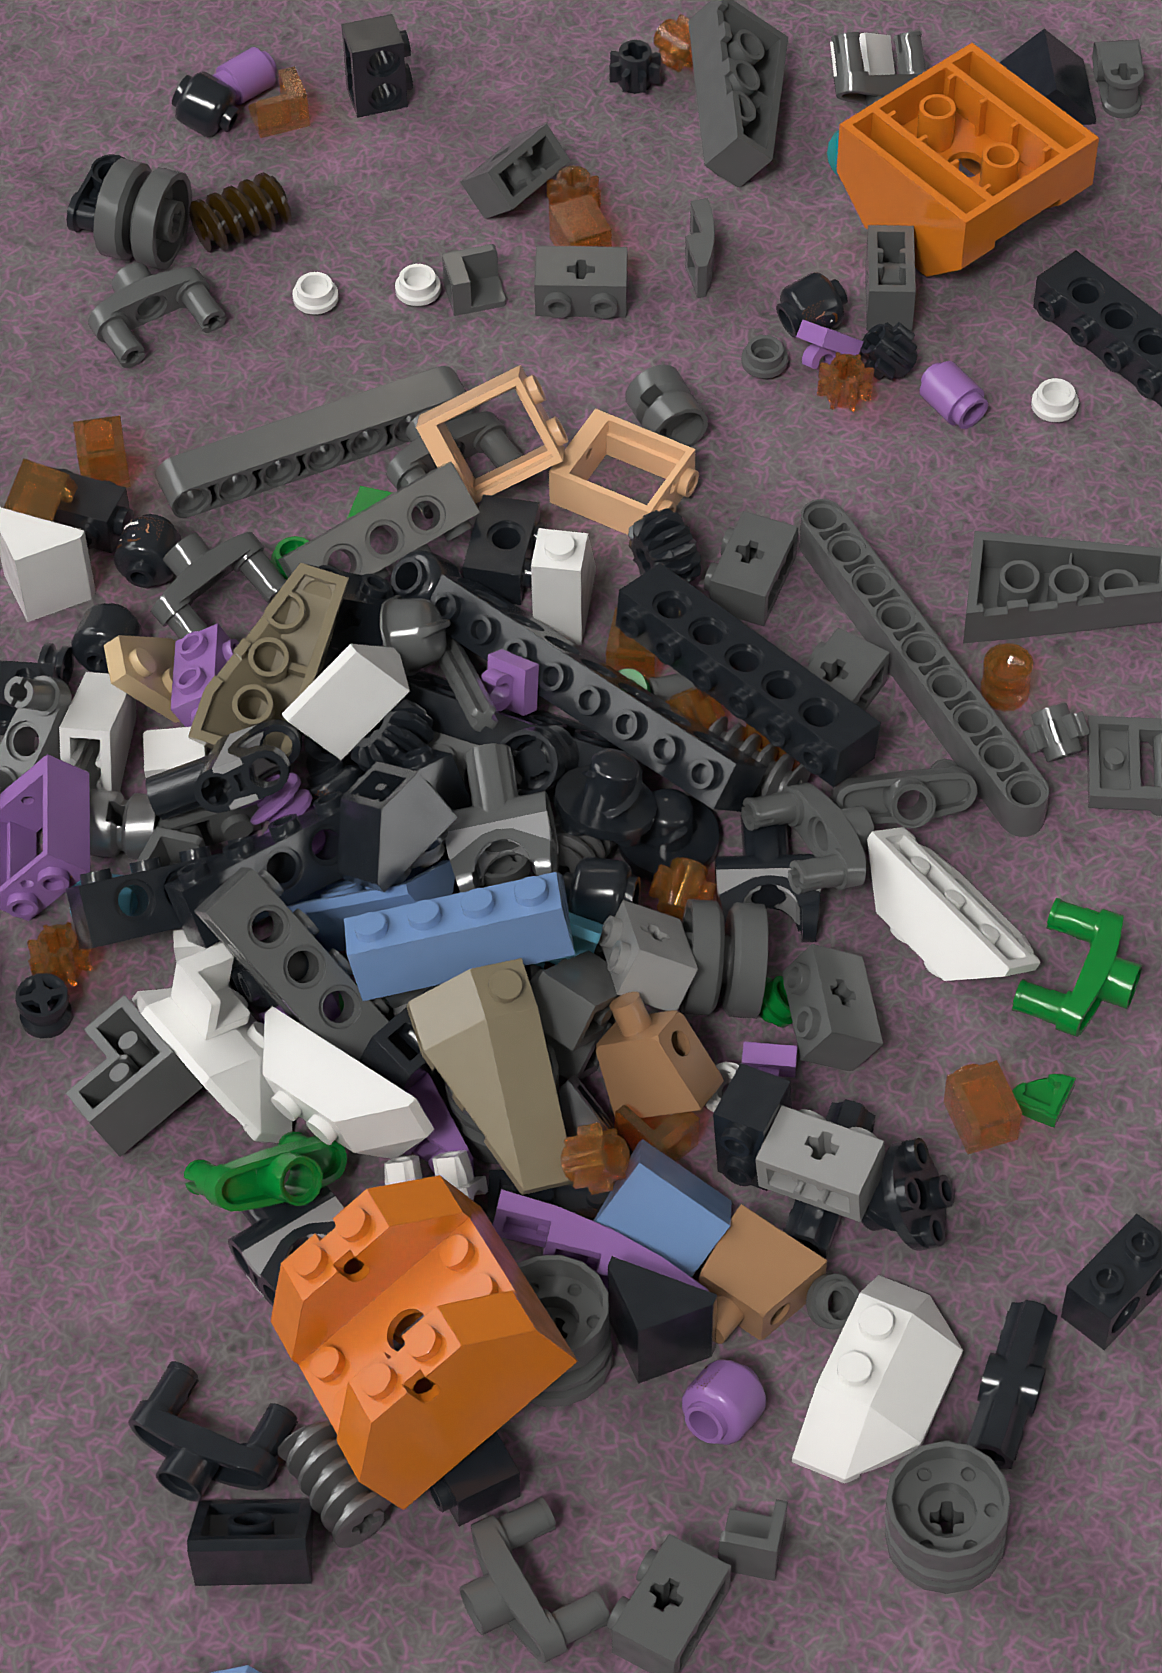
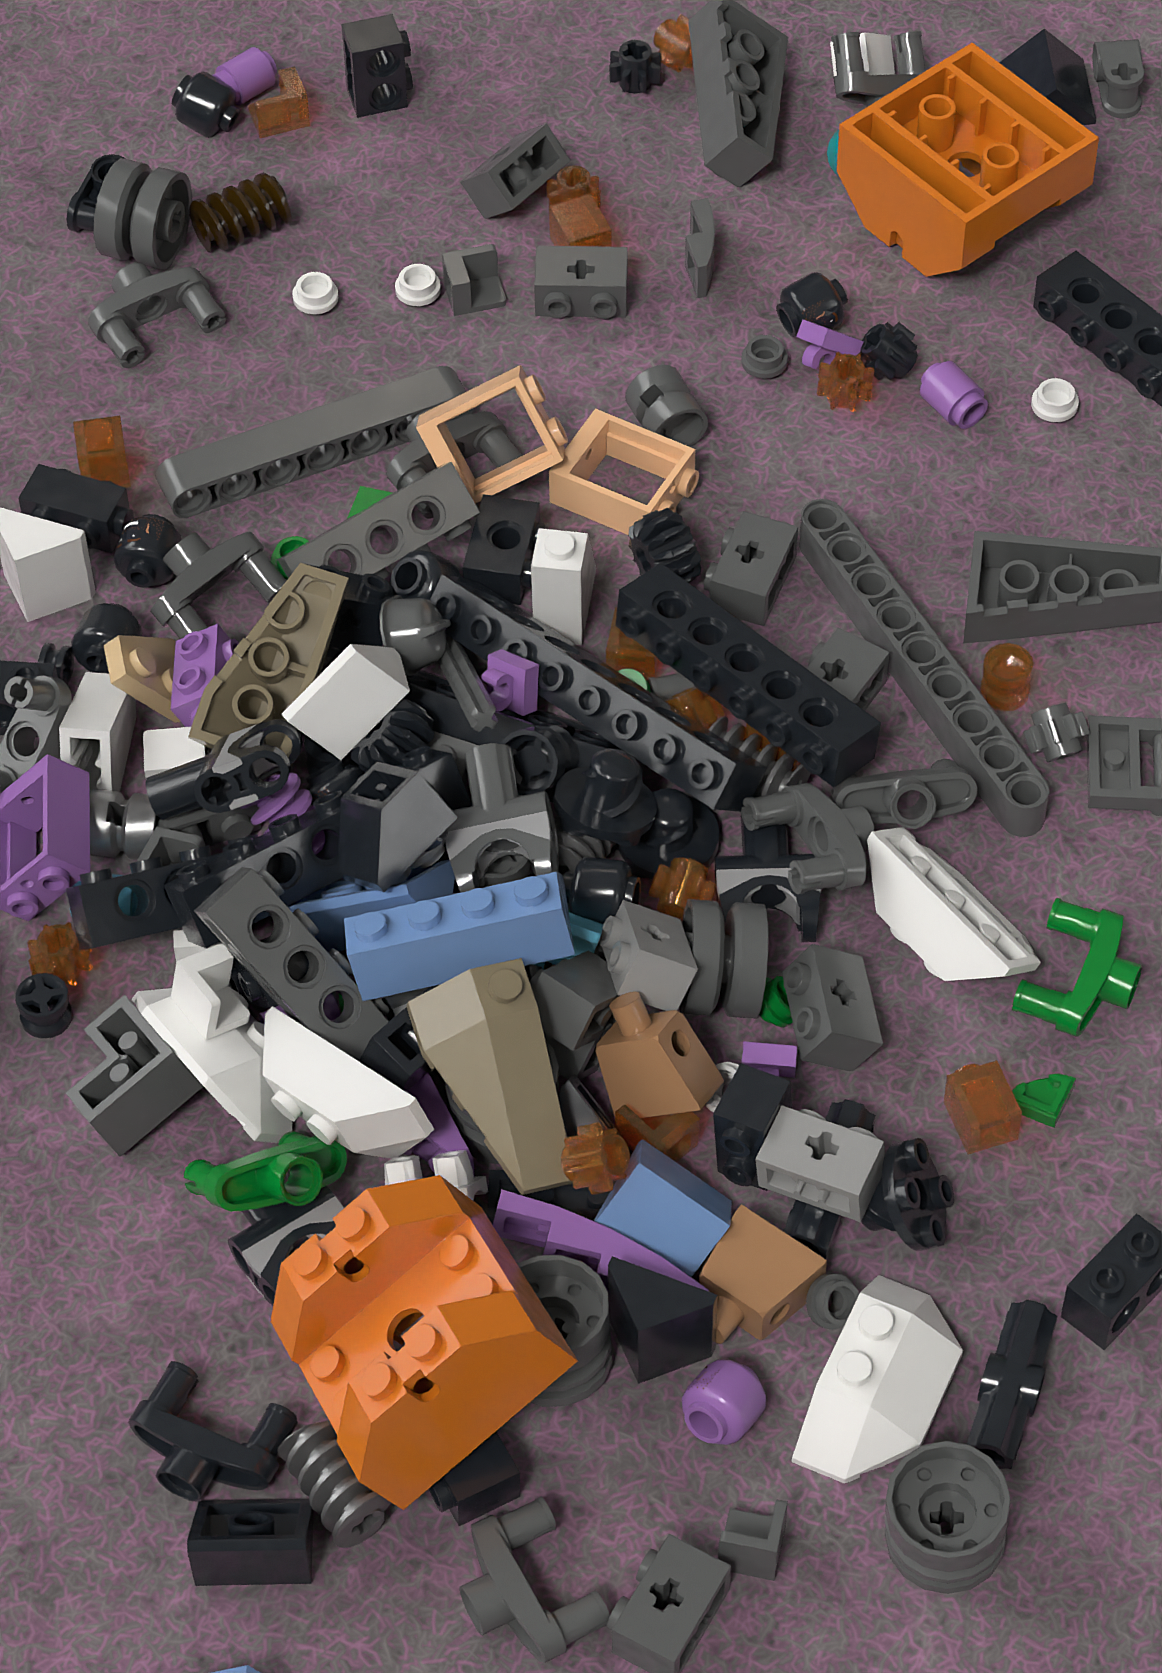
(39, 490): clear orange panel -> none
(890, 275): dark grey brick -> none

